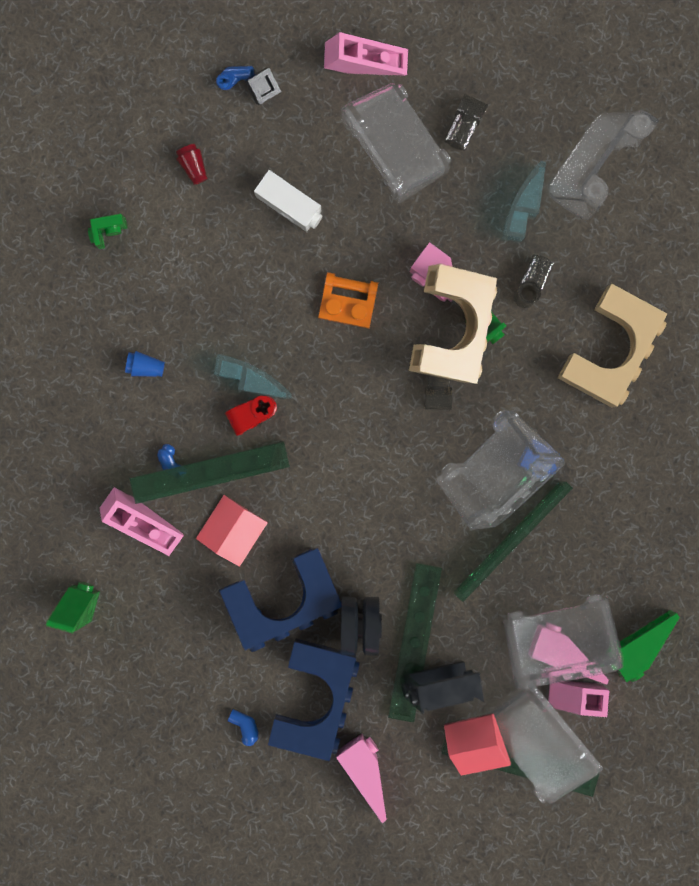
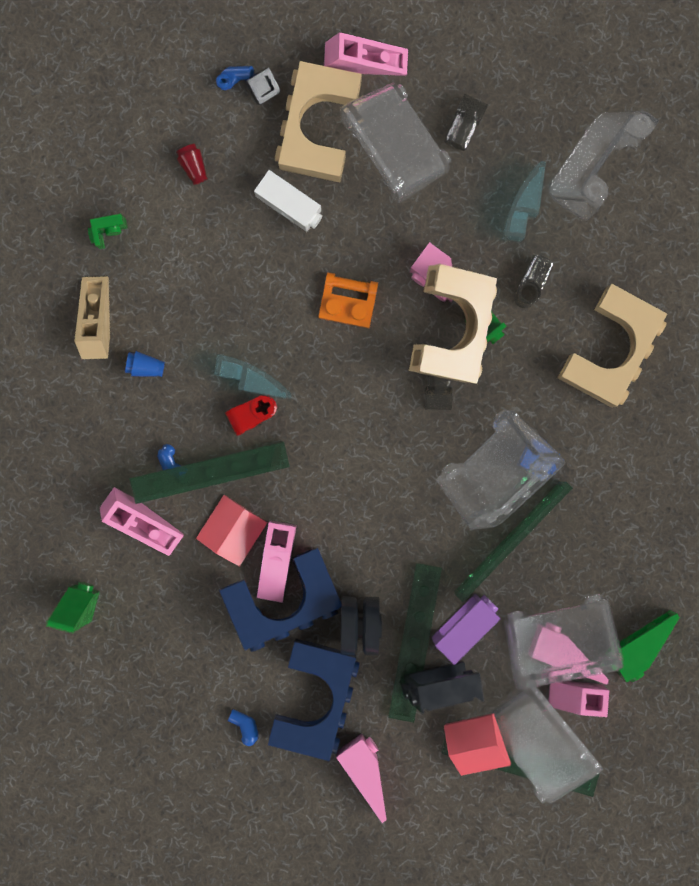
(93, 319): none -> tan slope
(276, 561): none -> bright pink slope
(314, 85): none -> tan arch
(466, 627): none -> medium lavender window

